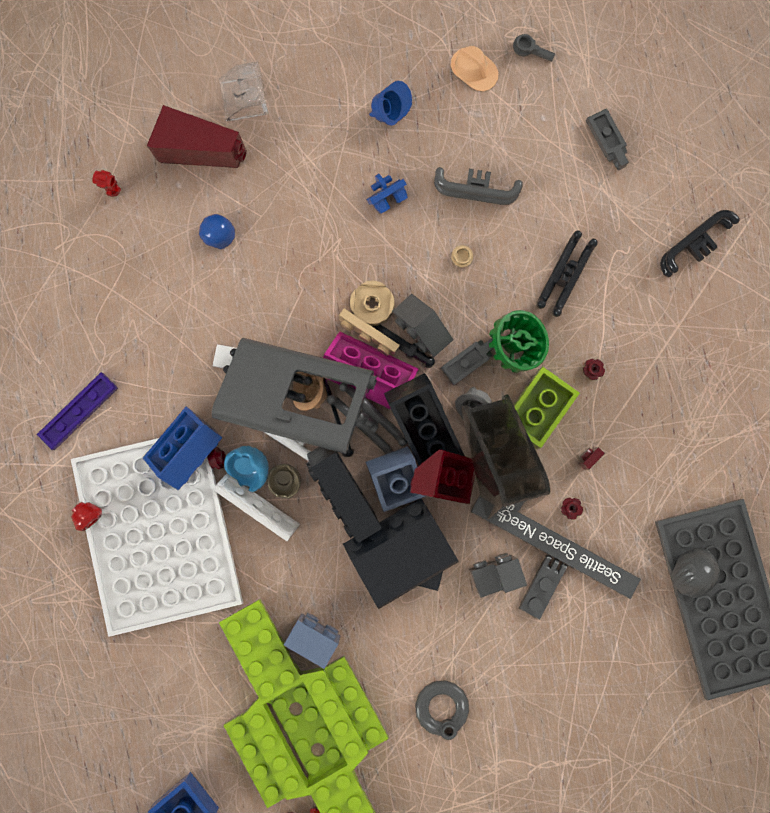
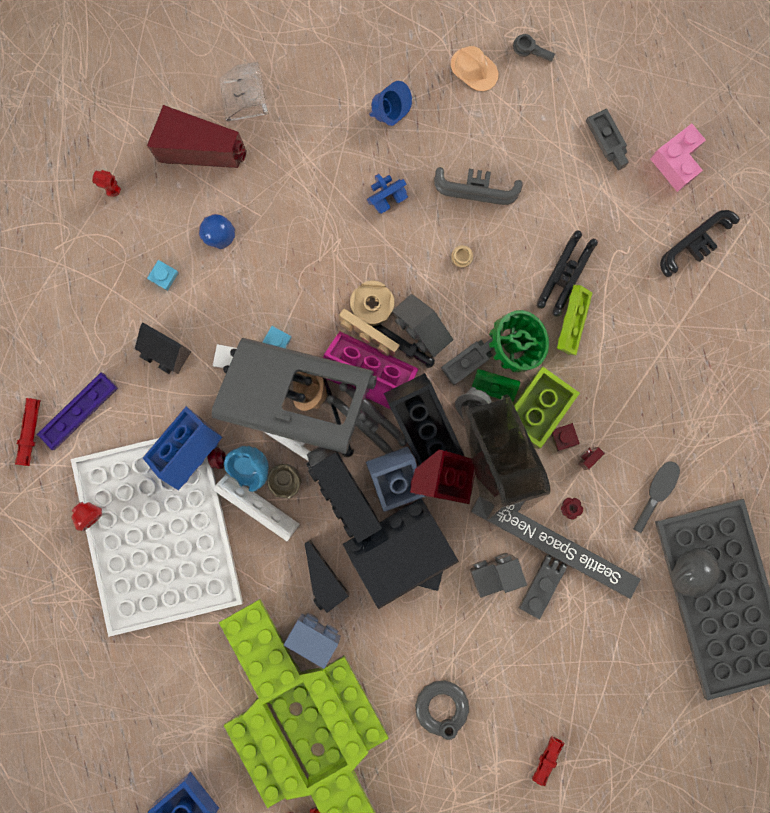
(28, 428): none -> red pin
(161, 349): none -> black slope
(162, 275): none -> medium azure plate
(277, 337): none -> medium azure plate
(325, 584): none -> black slope
(495, 384): none -> green plate
(548, 761): none -> red pin
(565, 437): none -> dark red plate
(574, 320): none -> lime plate
(593, 375): dark red plate -> none
(660, 489): none -> dark grey piece
(675, 157): none -> bright pink brick

